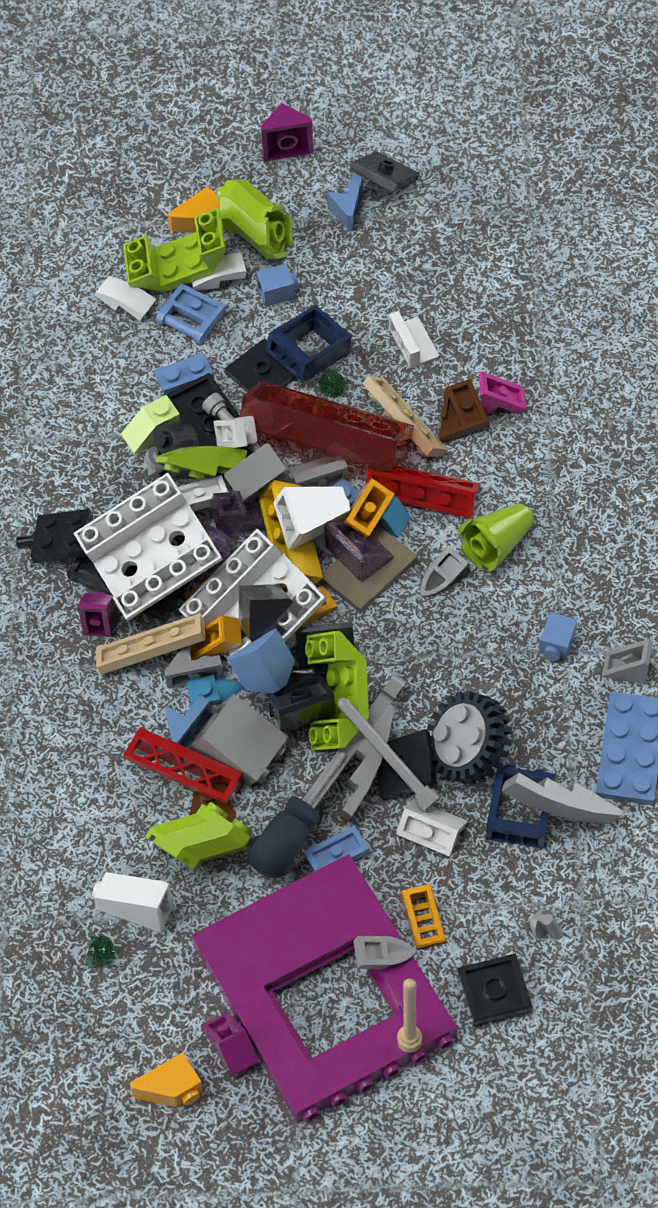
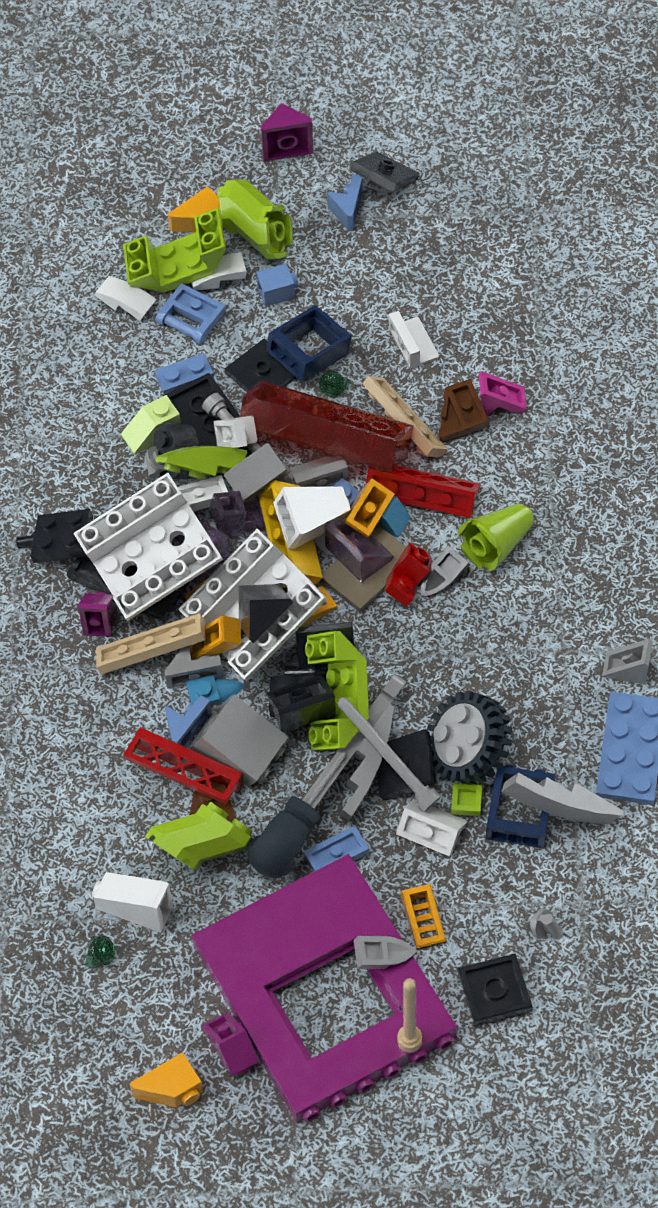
(263, 664): medium blue slope -> none
(407, 573): none -> red slope
(466, 799): none -> lime plate
(557, 636): medium blue brick -> none

